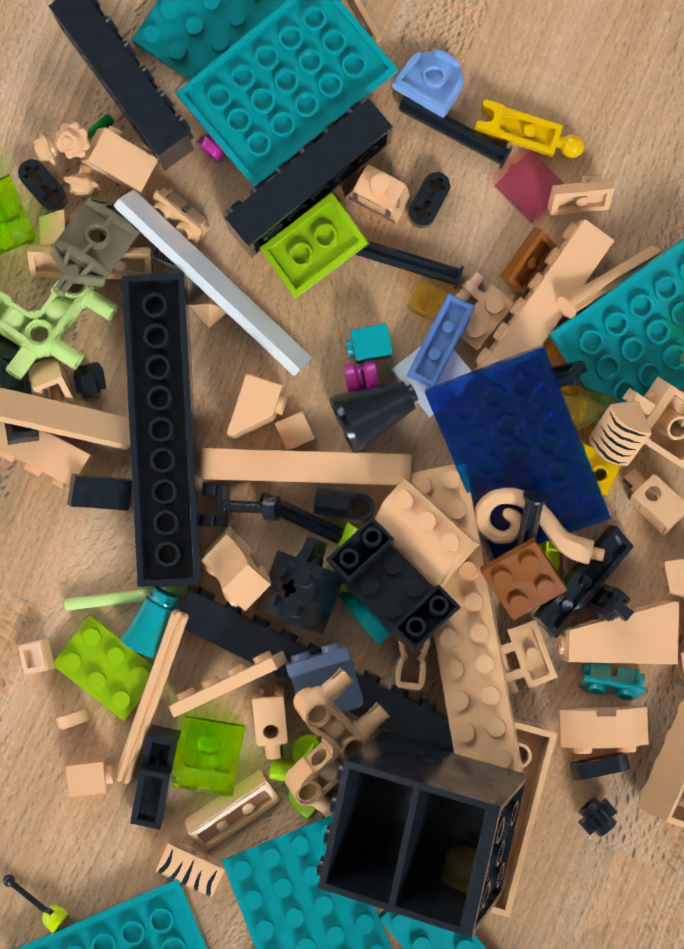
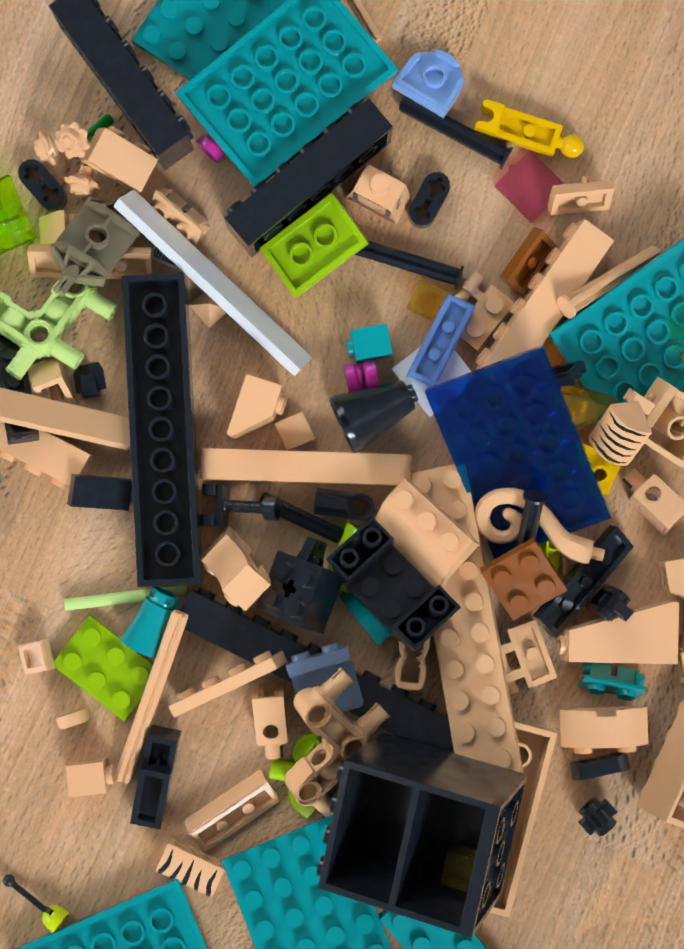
(208, 756): clear neon green slope -> none

